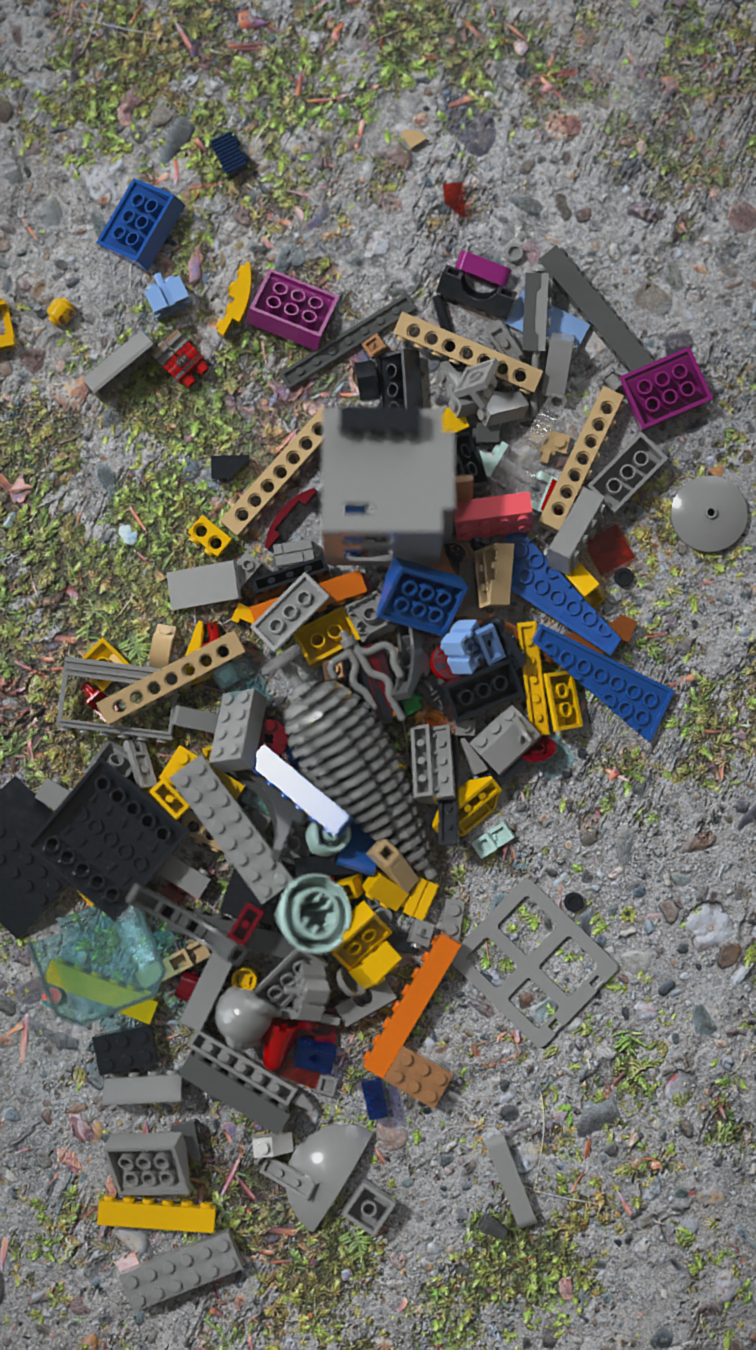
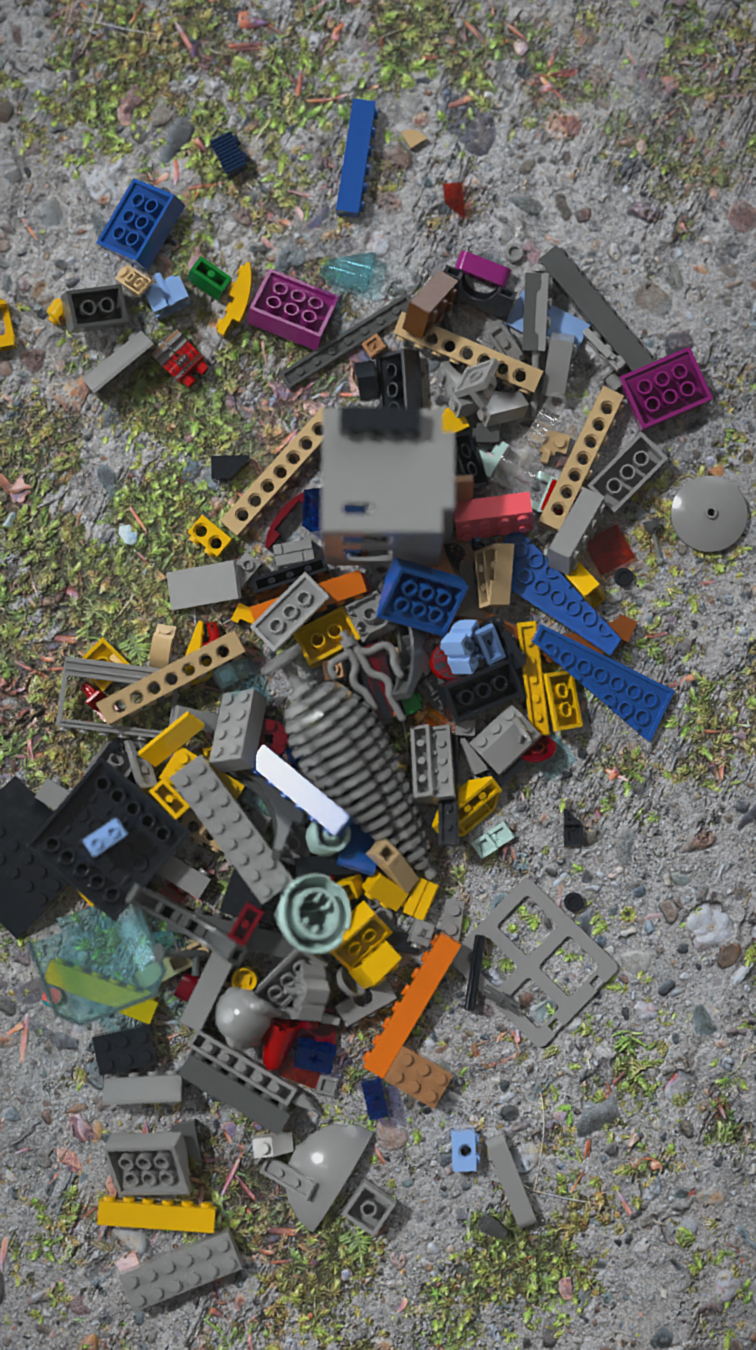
(94, 308): none -> dark grey brick
(105, 837): none -> light blue brick
(117, 743): none -> black hinge
(133, 281): none -> tan slope
(160, 953): none -> dark grey piece
(171, 739): none -> yellow piece
(209, 278): none -> green brick
(312, 509): none -> clear blue brick
(349, 271): none -> clear light blue slope
(356, 157): none -> blue brick
(430, 305): none -> reddish brown brick
(461, 1138): none -> light blue brick
(474, 974): none -> black axle
(500, 998): none -> dark grey pin
(572, 830): none -> black slope
(604, 351): none -> light grey hinge
(652, 527): none -> hinge

